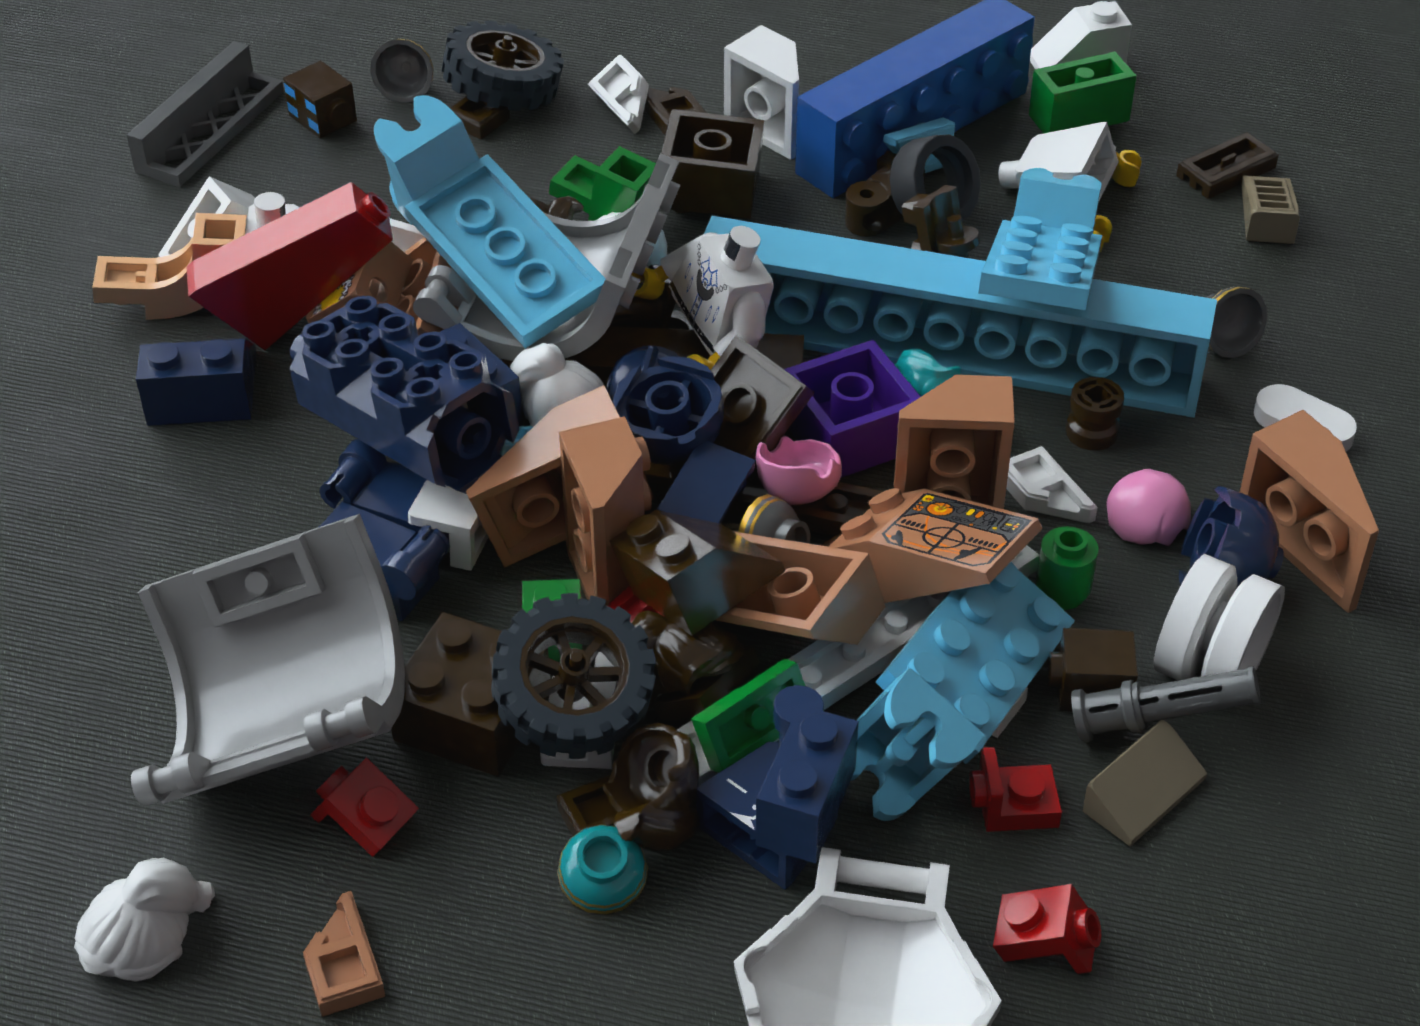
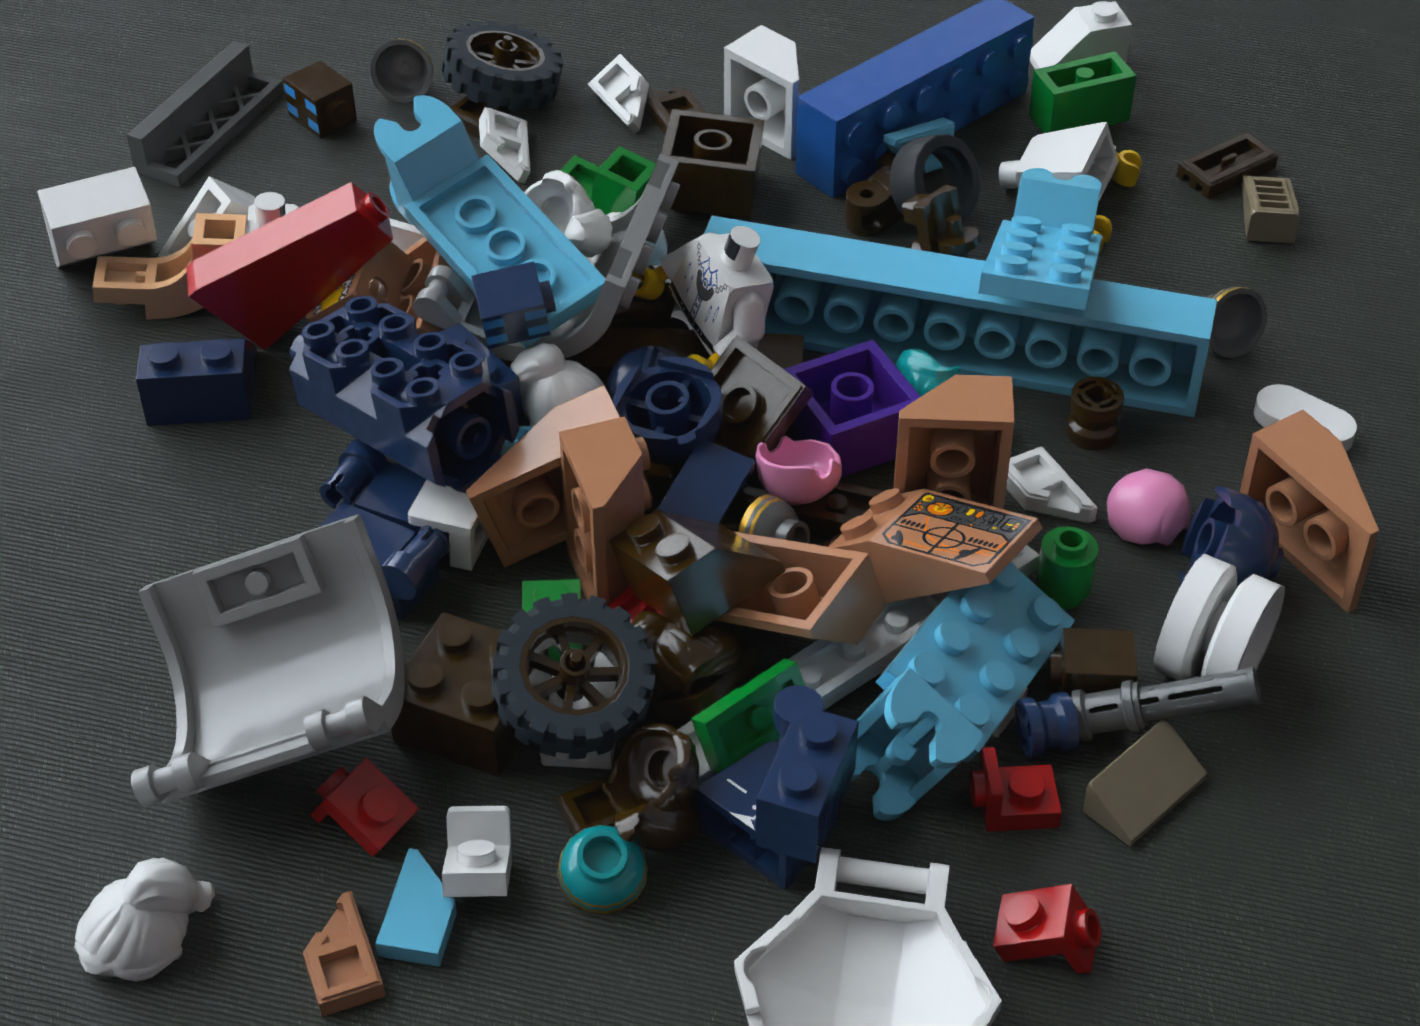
(97, 216): none -> white slope
(417, 916): none -> medium azure tile
(477, 851): none -> white bracket
(506, 142): none -> white tile
(513, 304): none -> dark blue brick
(572, 212): none -> white hair
(1047, 724): none -> dark blue wheel

